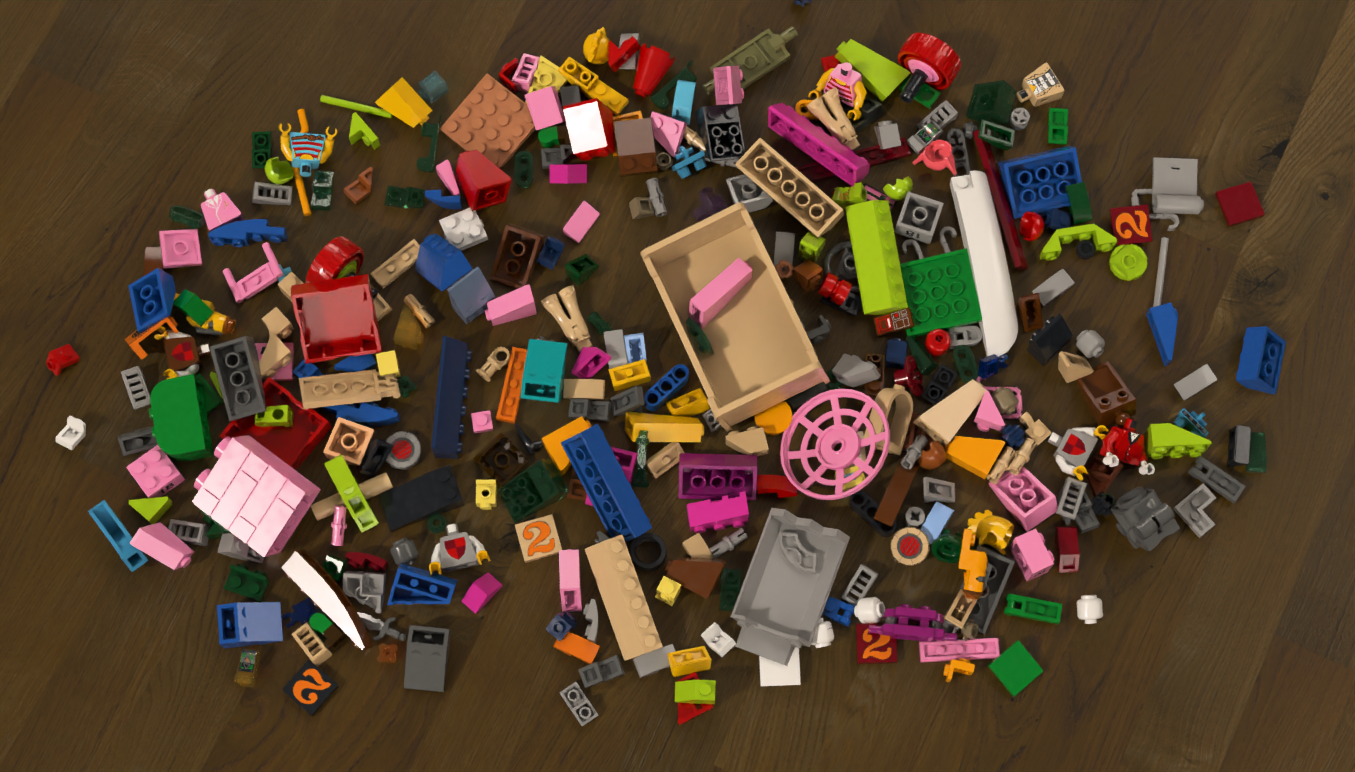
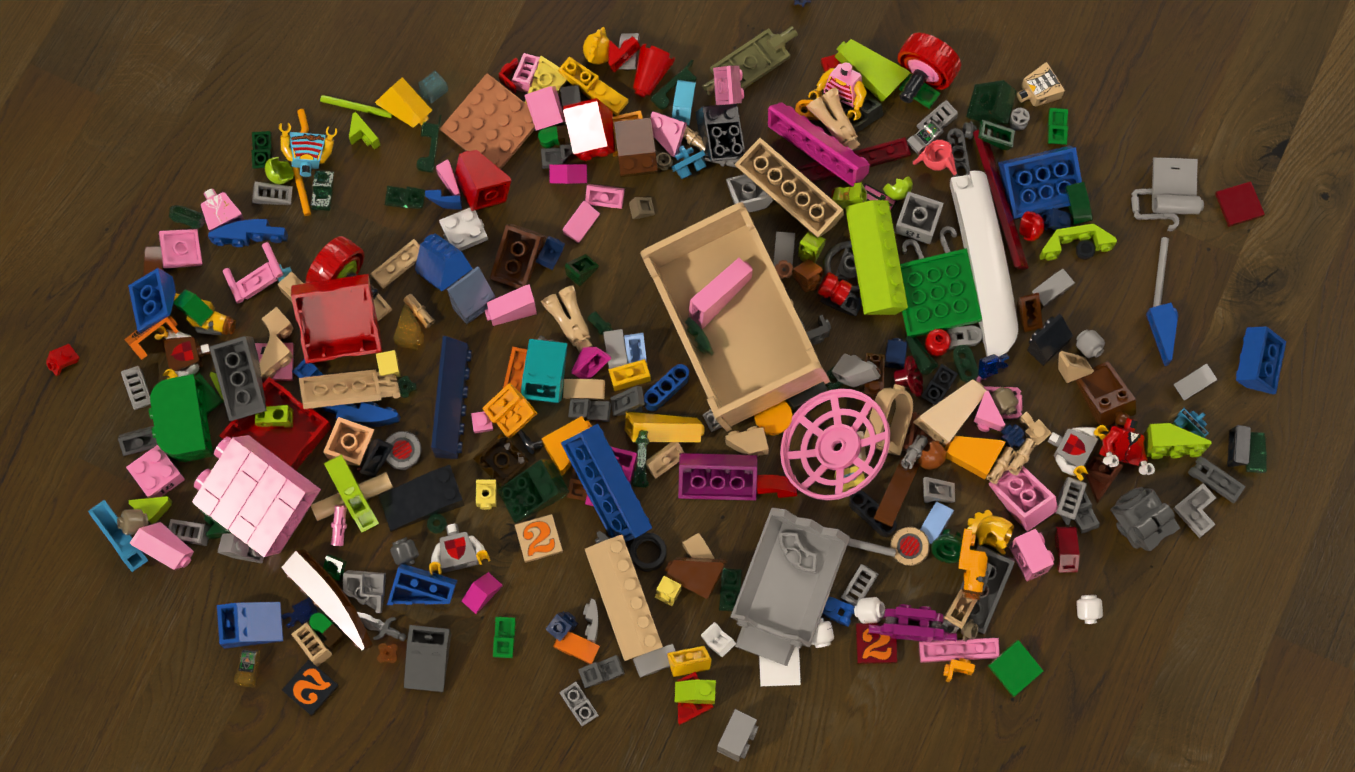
(72, 433): white bracket -> none
(131, 521): none -> dark tan head
(247, 583): dark green bracket -> none
(356, 363): blue slope -> none
(359, 559): dark red slope -> none
(361, 187): dark orange slope -> none
(493, 364): tan connector -> none
(504, 637): none -> green slope
(509, 410): none -> light orange slope
(523, 170): clear green plate -> none
(570, 580): bright pink slope -> none
(605, 196): none -> bright pink slope
(656, 197): light grey pin -> none
(688, 404): yellow slope -> none
(710, 204): tile -> none
(718, 513): dark pink wedge -> none
(728, 543): light grey pin -> none
(736, 736): none -> light grey brick
(871, 547): none -> light grey bar
(887, 134): light grey slope -> none
(893, 322): reddish brown tile -> none
(914, 521): light grey wheel -> none
(1033, 609): green plate -> none
(1103, 503): black gear -> none
(1128, 262): lime tile -> none
(1131, 224): tile -> none

